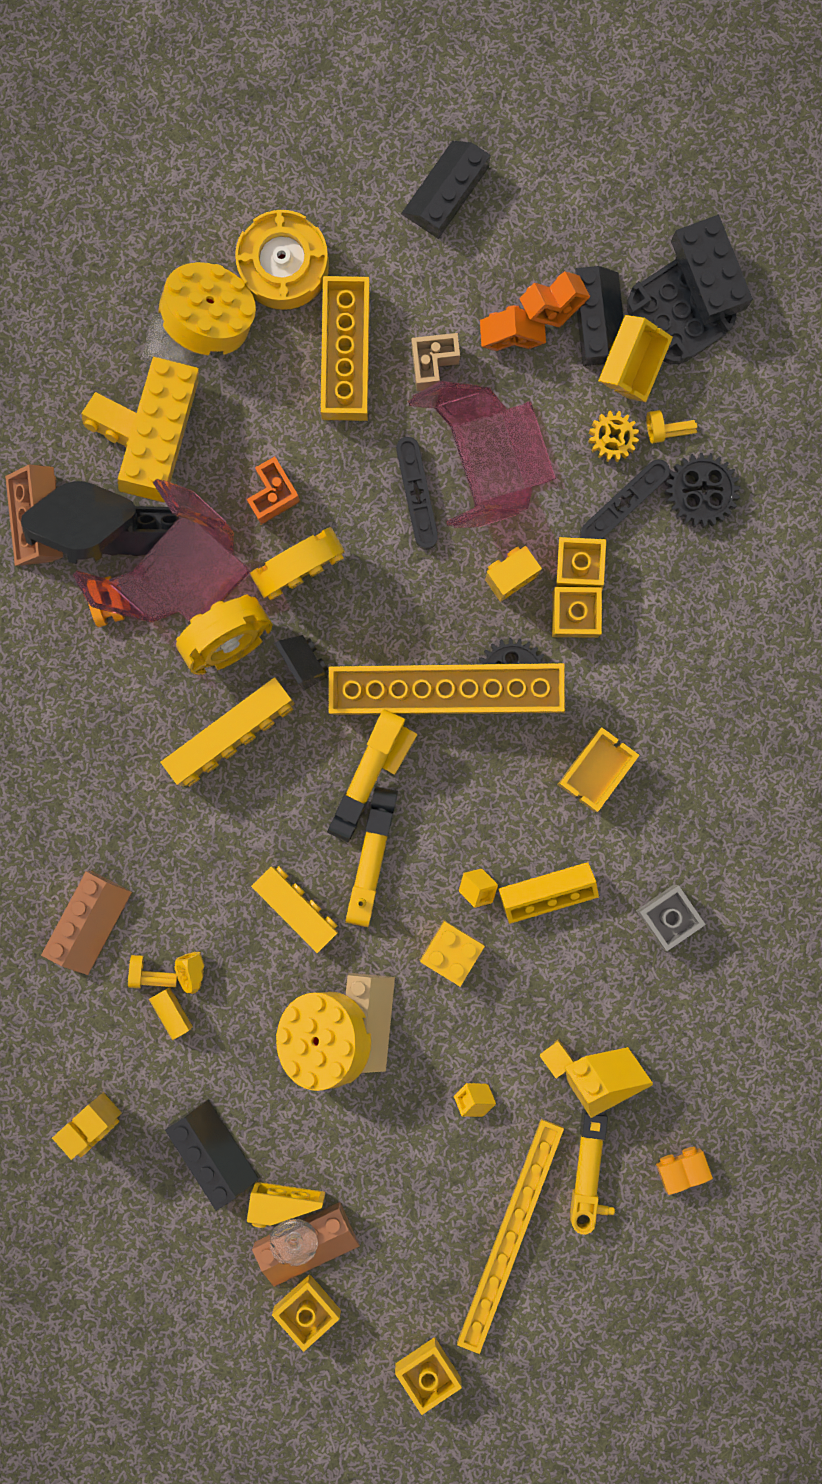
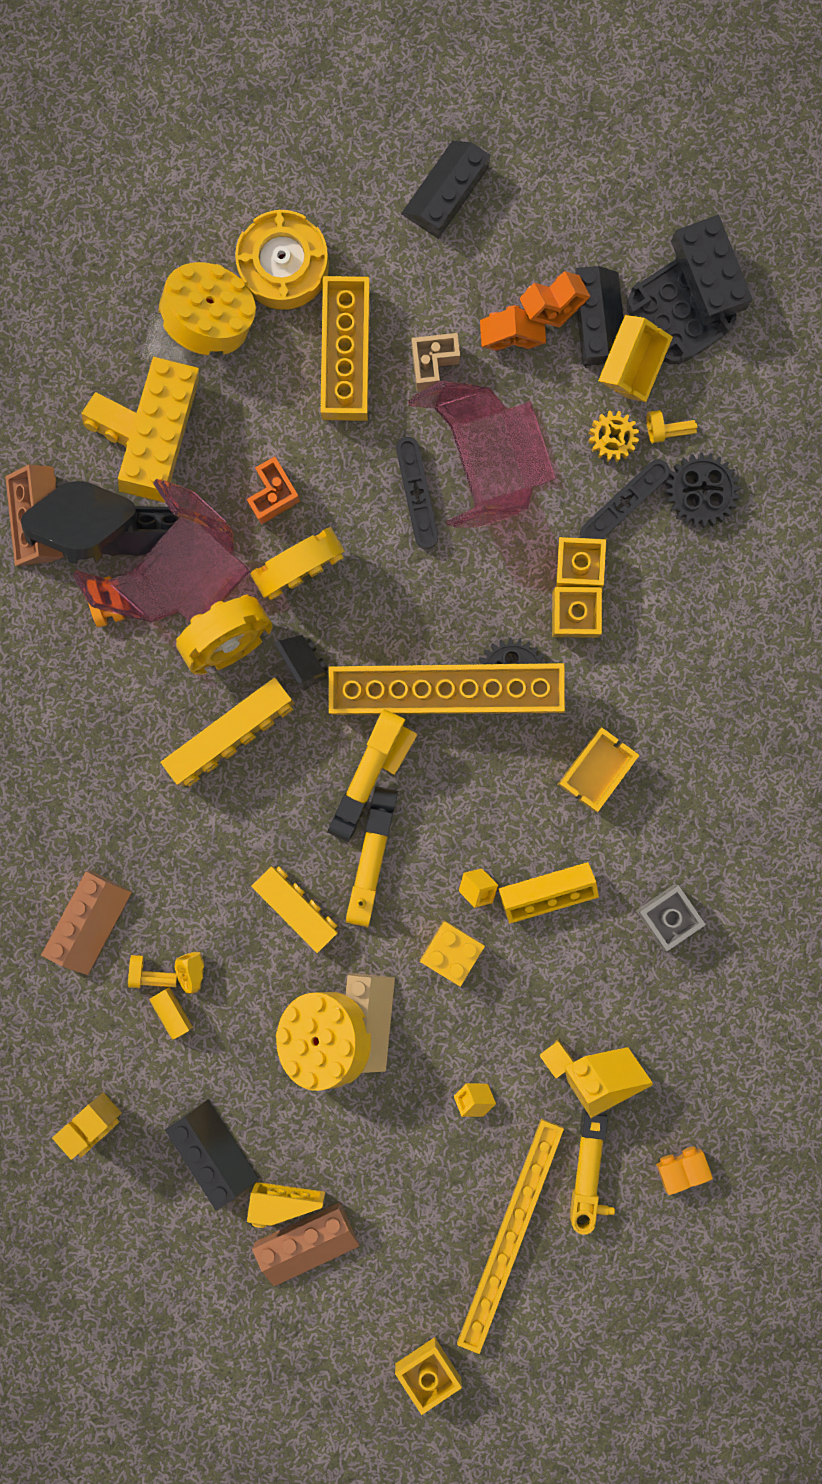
(294, 1252): clear plate -> none
(306, 1312): yellow brick -> none
(512, 573): yellow brick -> none

